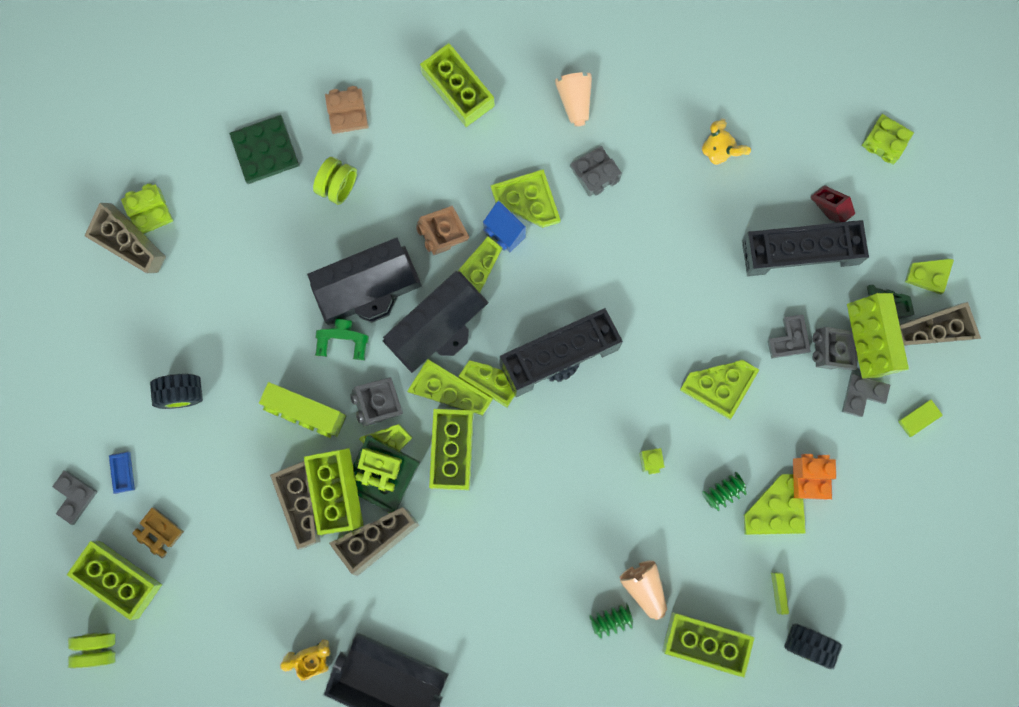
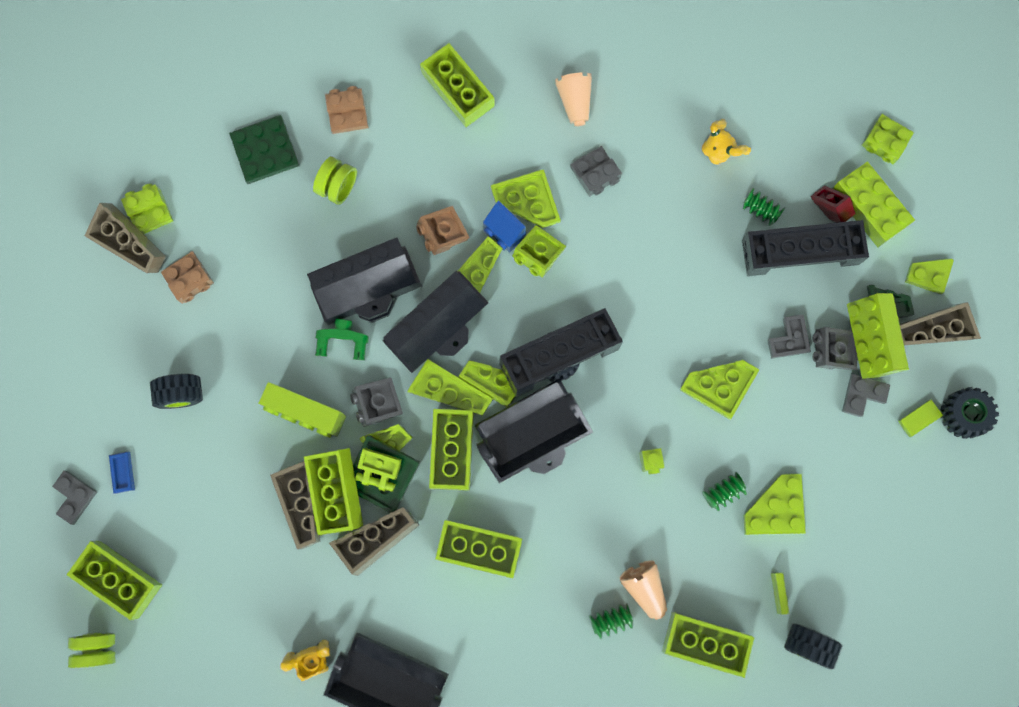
(160, 527): pearl gold plate -> none
(187, 278): none -> medium nougat plate
(478, 549): none -> lime brick
(532, 432): none -> black piece
(538, 251): none -> lime plate
(762, 207): none -> green piece
(813, 476): orange plate -> none
(874, 204): none -> lime brick
(969, 413): none -> black wheel

